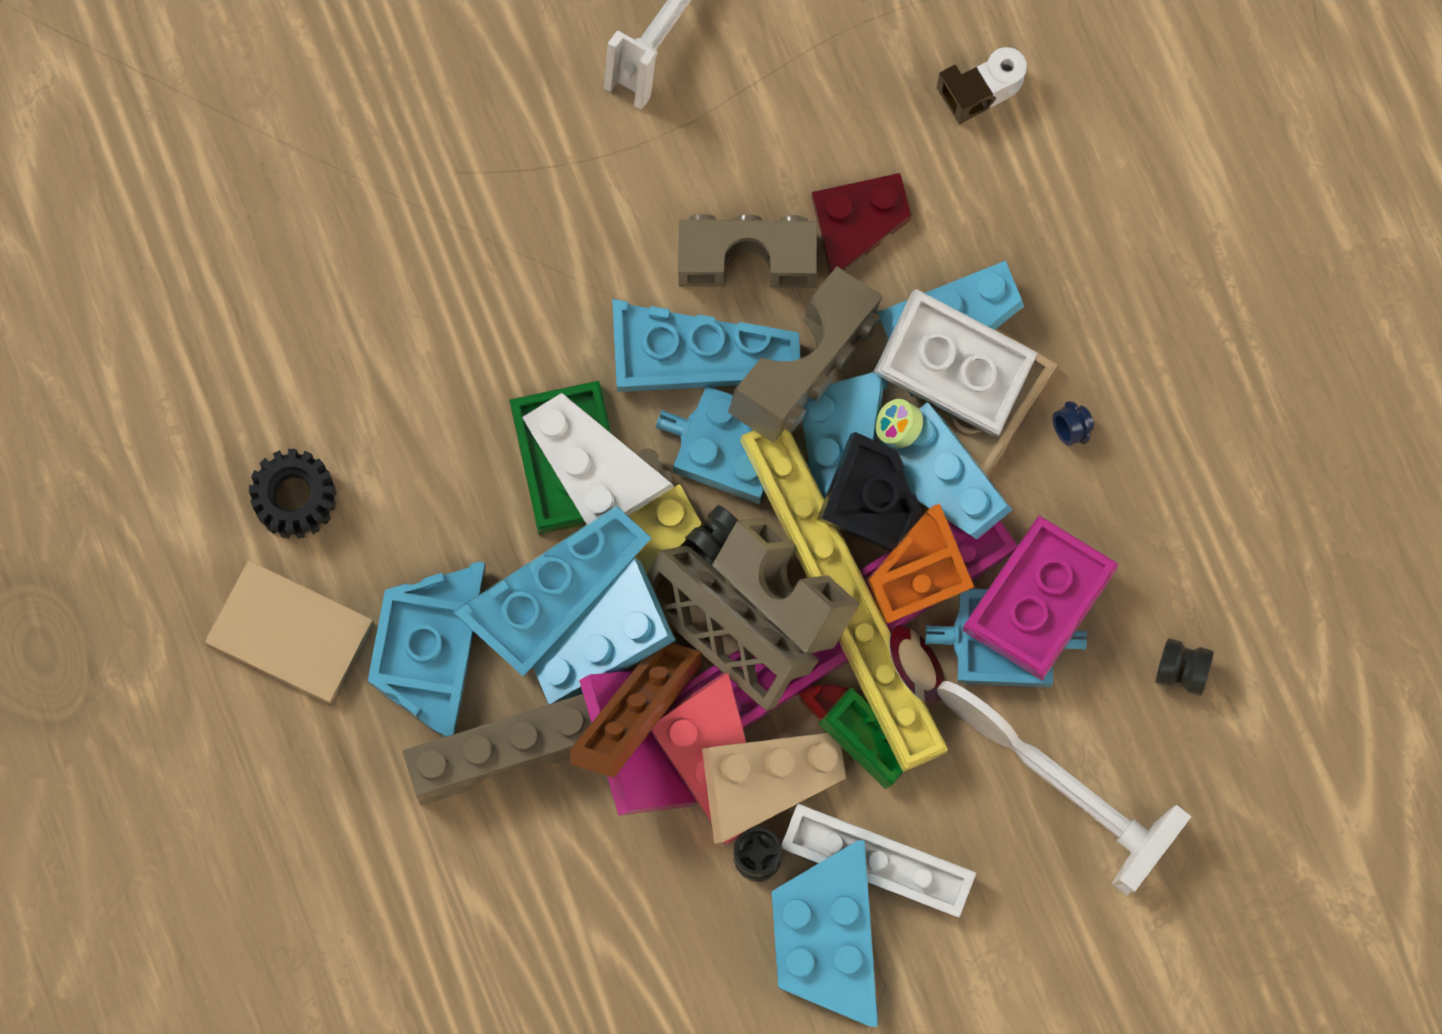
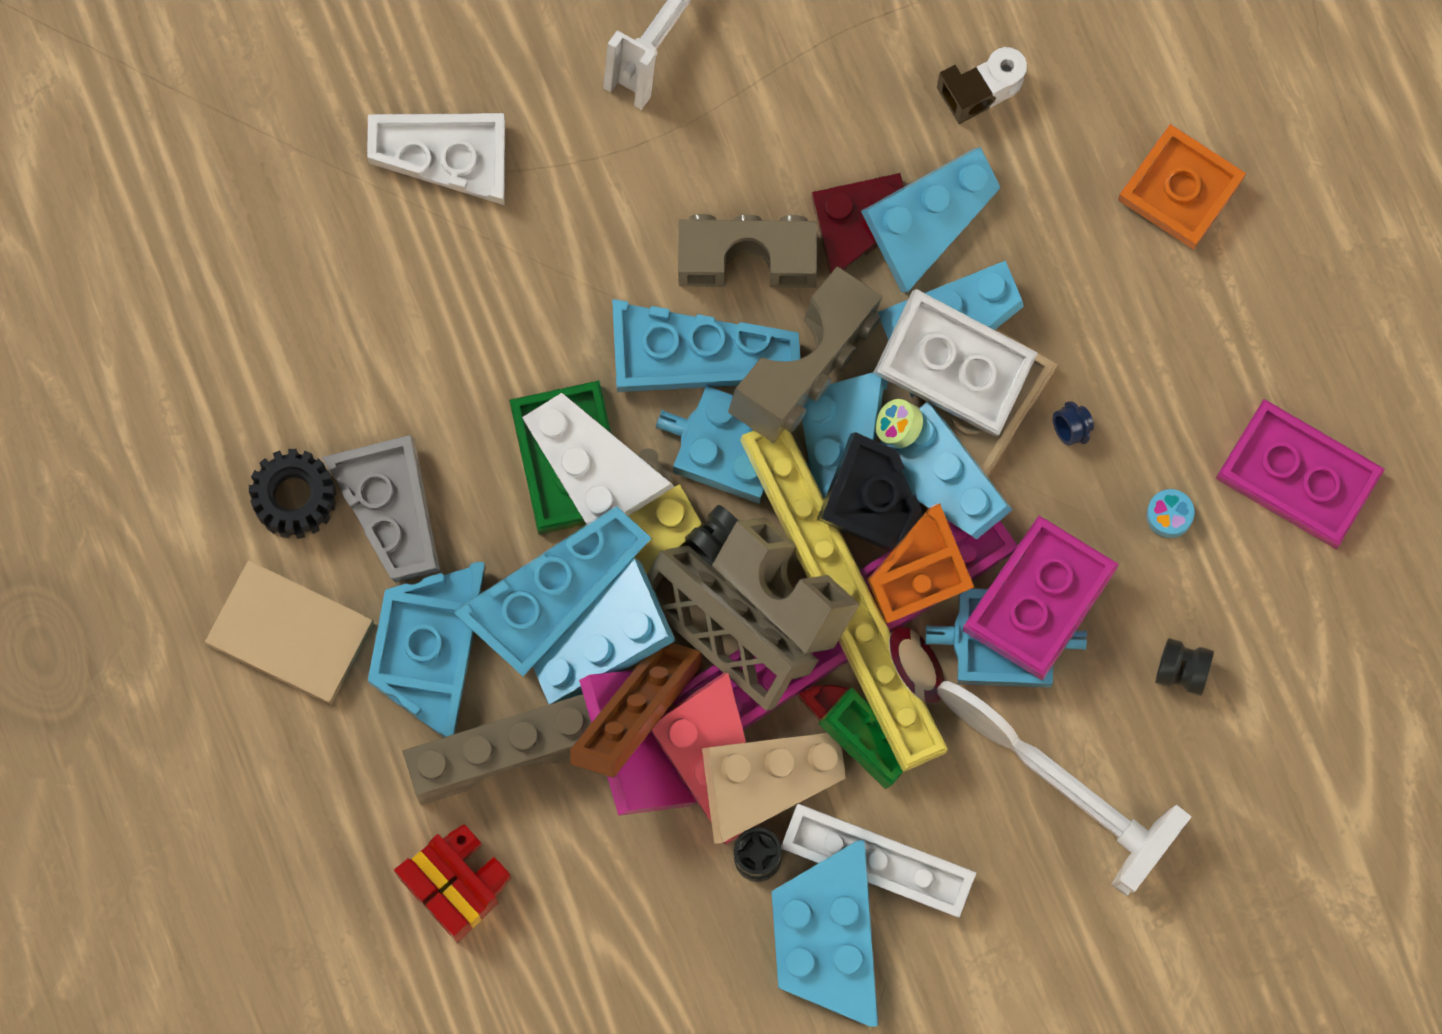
(390, 502): none -> light grey wing
(443, 149): none -> white wing
(449, 886): none -> red hips
(929, 214): none -> medium azure wing
(1170, 513): none -> medium azure tile
(1181, 186): none -> orange plate
(1300, 474): none -> dark pink tile

